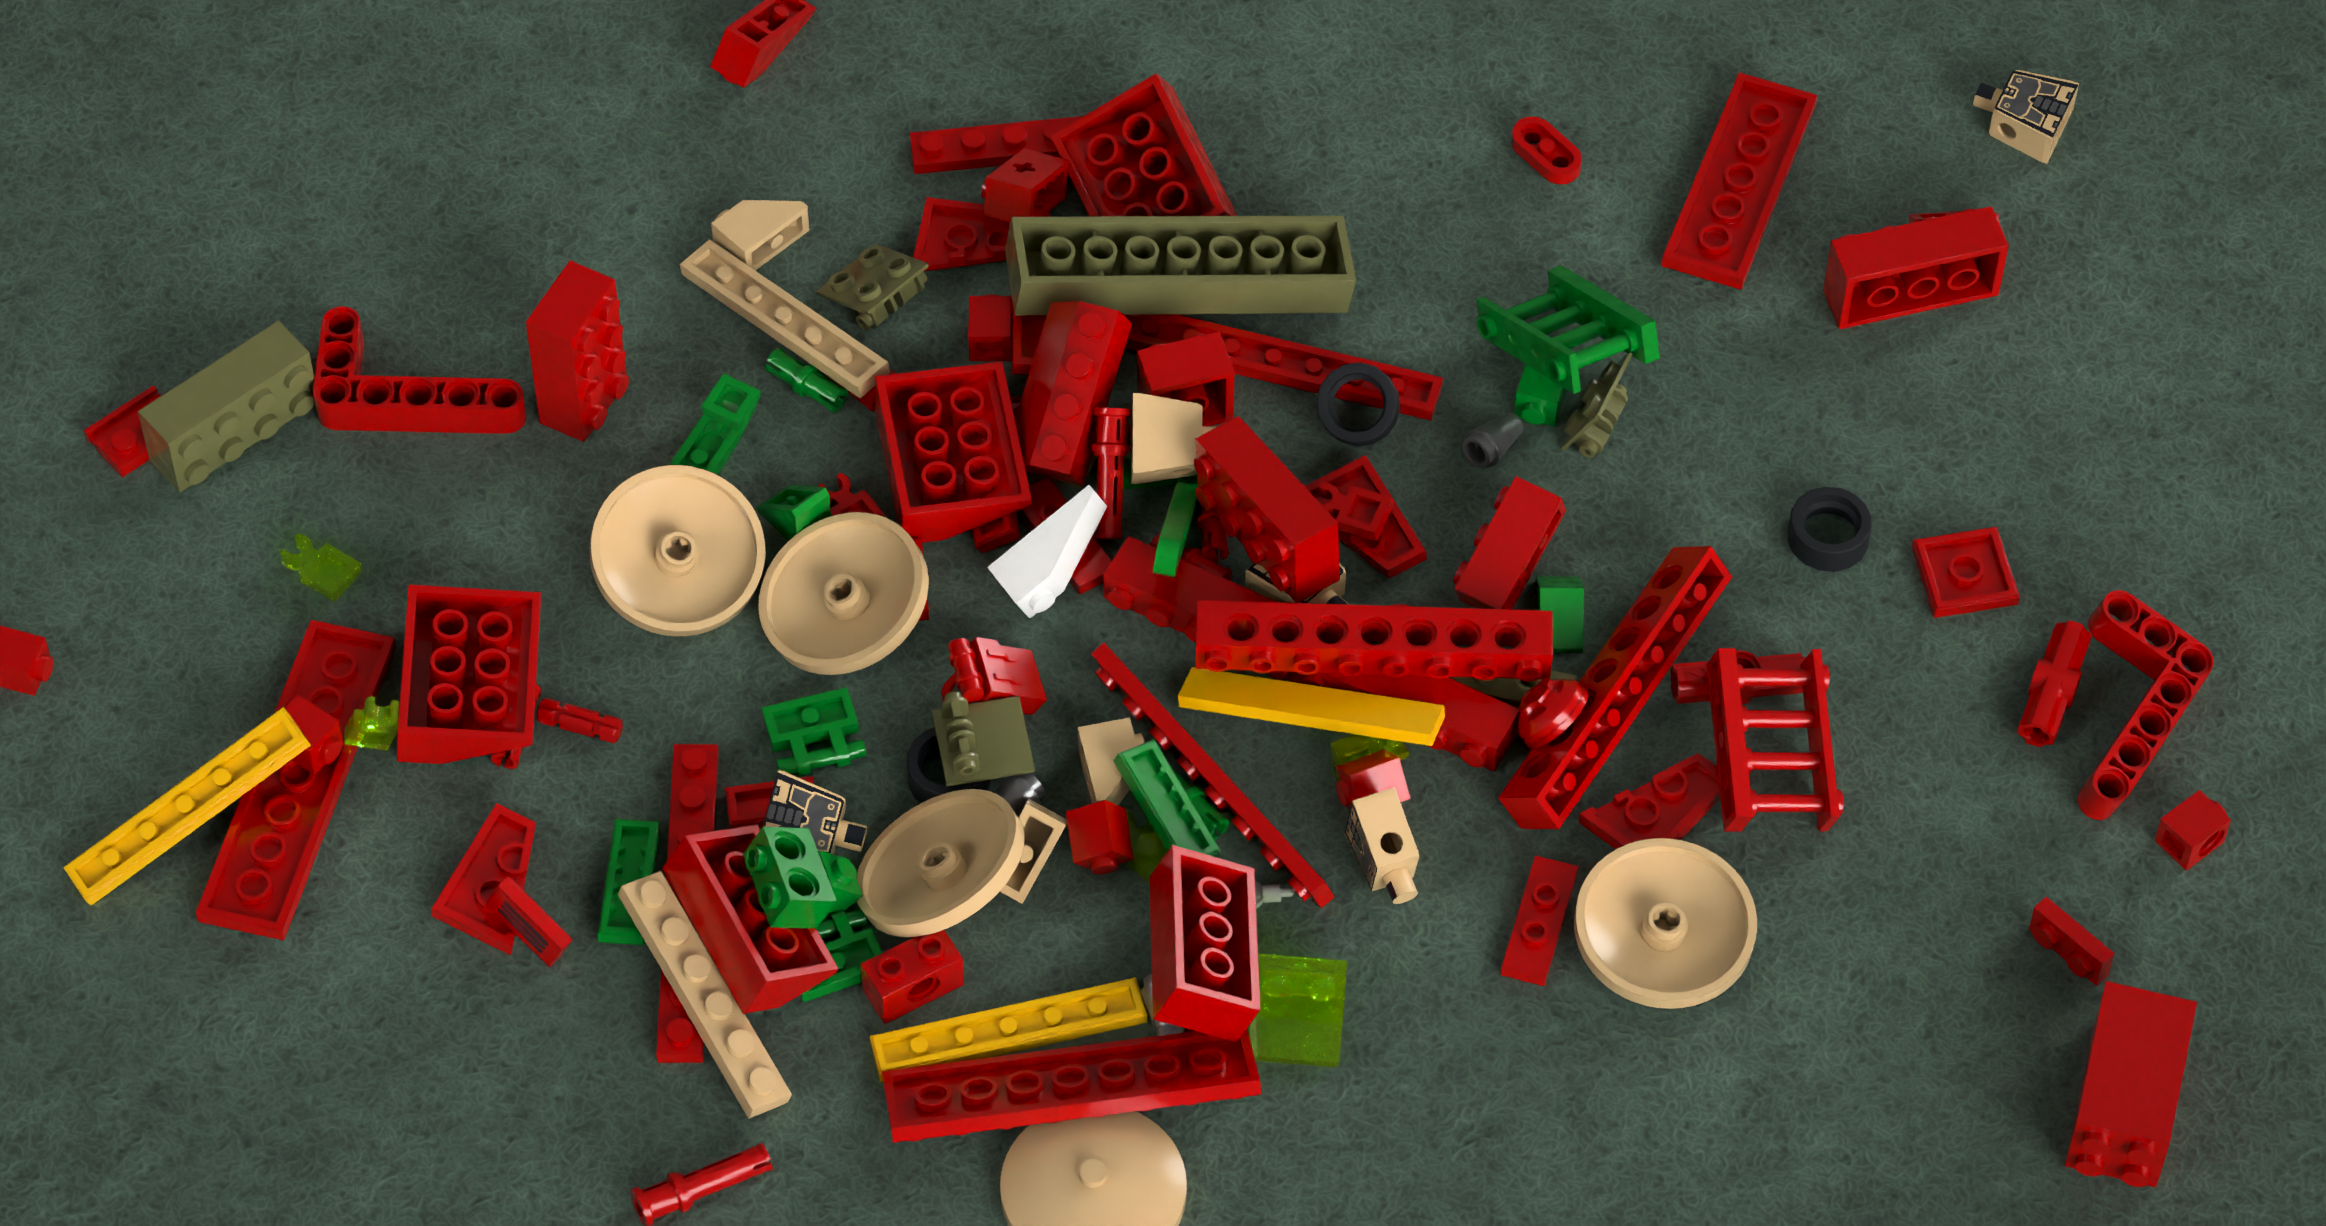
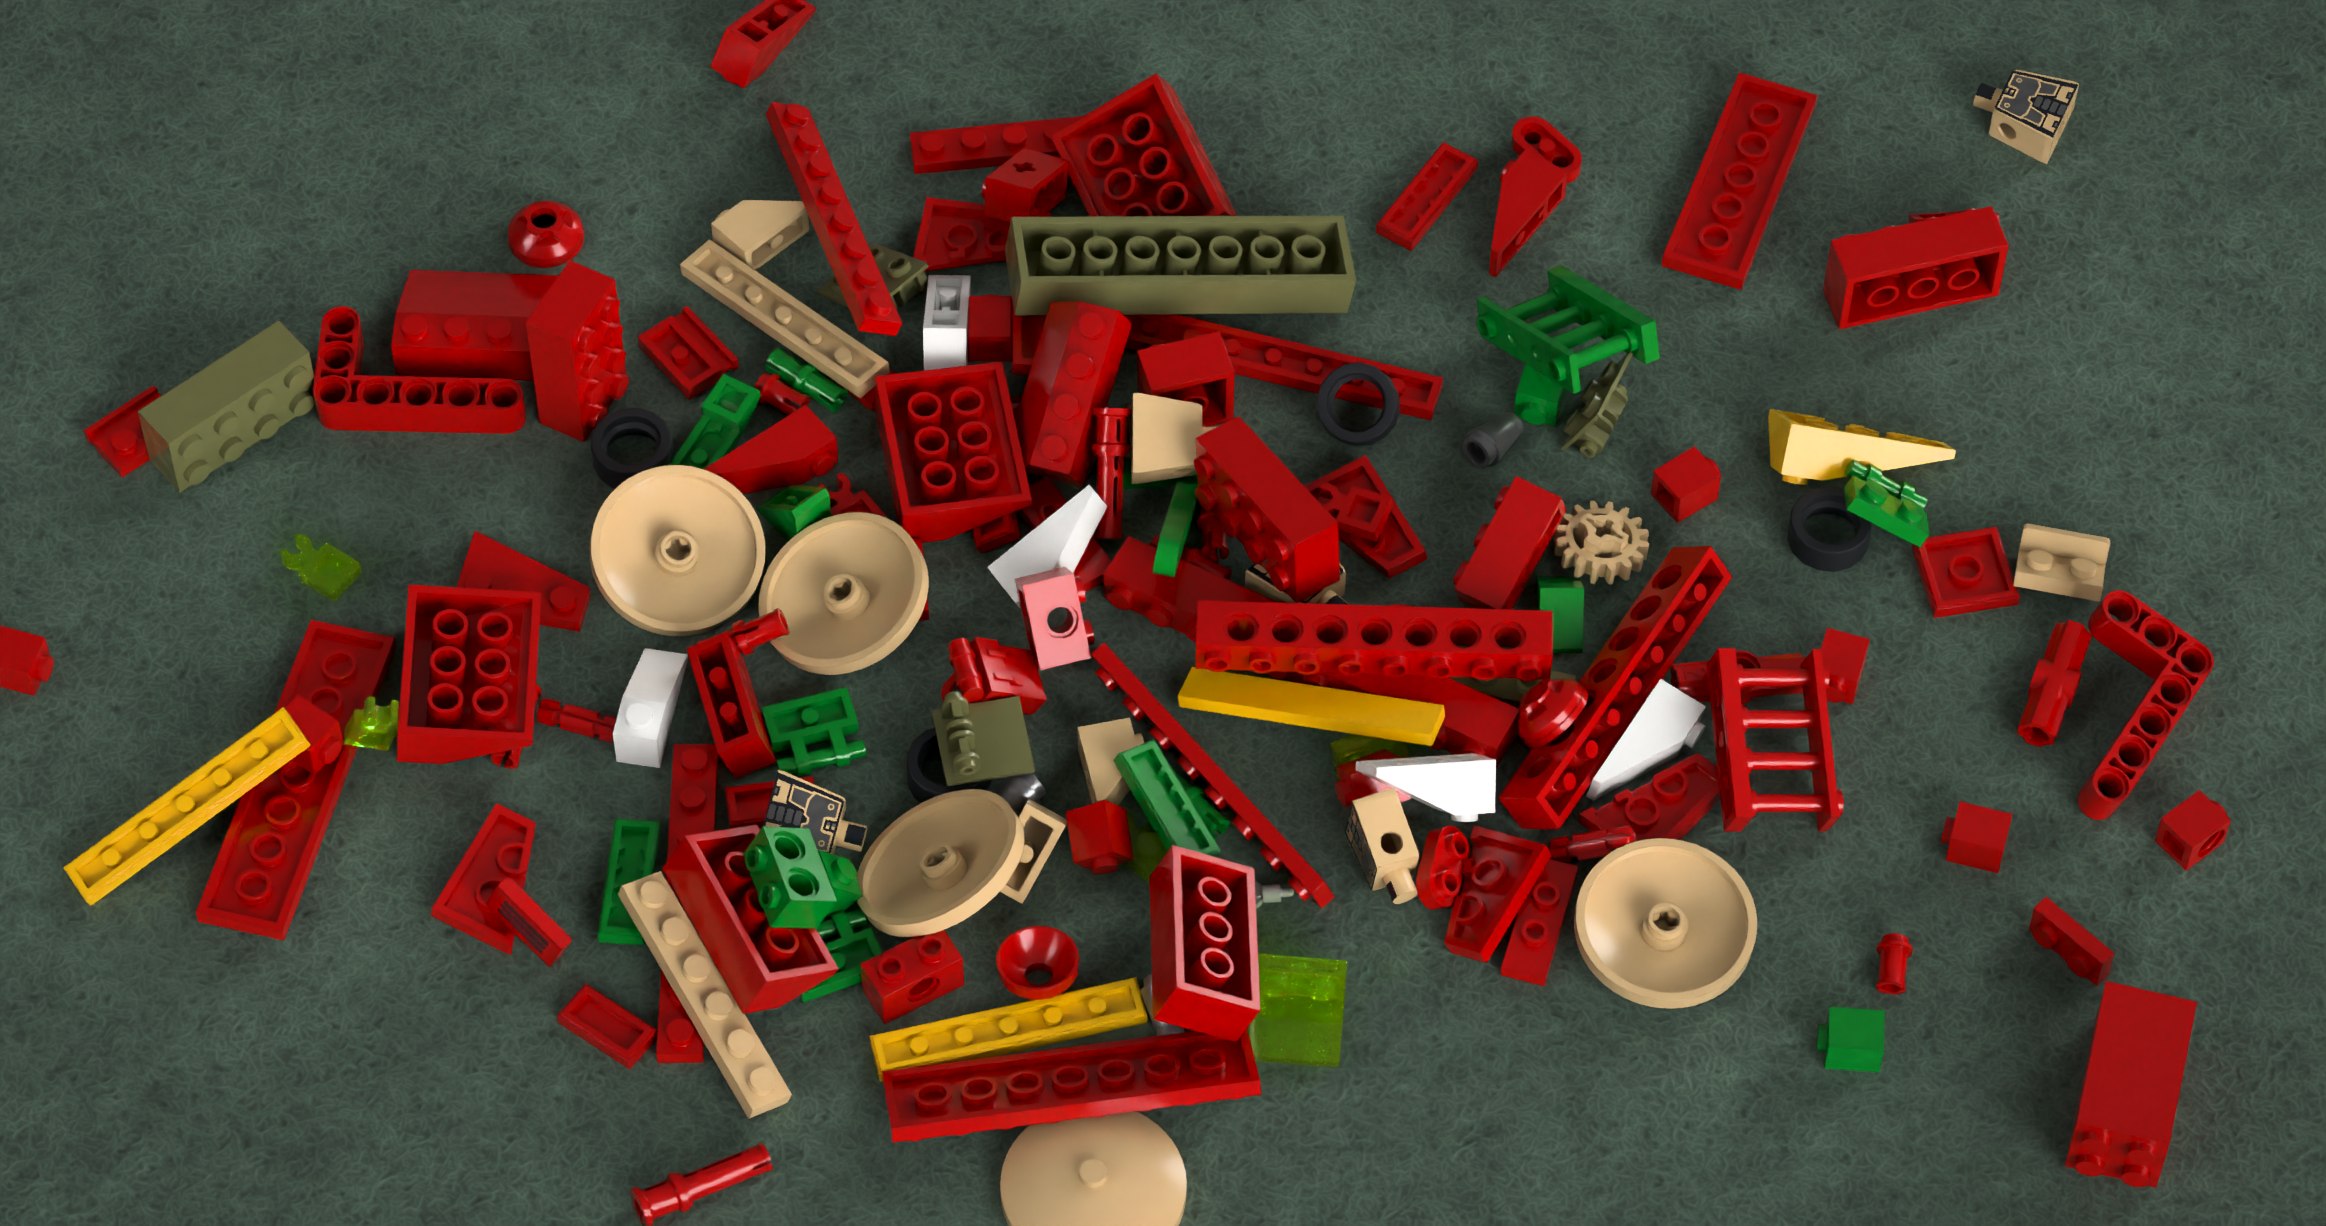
(466, 324): none -> red slope
(502, 568): none -> red wing
(548, 245): none -> red piece
(607, 1026): none -> red tile
(623, 423): none -> black tyre
(648, 708): none -> white slope
(687, 352): none -> red plate
(731, 705): none -> red brick
(757, 631): none -> red pin
(779, 394): none -> red pin
(781, 455): none -> red slope
(833, 219): none -> red plate
(946, 321): none -> white slope
(1034, 950): none -> red piece
(1037, 598): none -> brick
(1427, 196): none -> red plate
(1441, 867): none -> red plate
(1449, 783): none -> white slope
(1493, 890): none -> red wing
(1527, 197): none -> red slope
(1590, 844): none -> red axle
(1601, 542): none -> tan gear
(1652, 738): none -> white slope
(1686, 484): none -> red brick
(1815, 449): none -> yellow wedge
(1845, 658): none -> red brick
(1852, 1039): none -> green brick
(1886, 502): none -> green plate
(1893, 953): none -> red pin
(1976, 836): none -> red brick
(2061, 562): none -> tan bracket

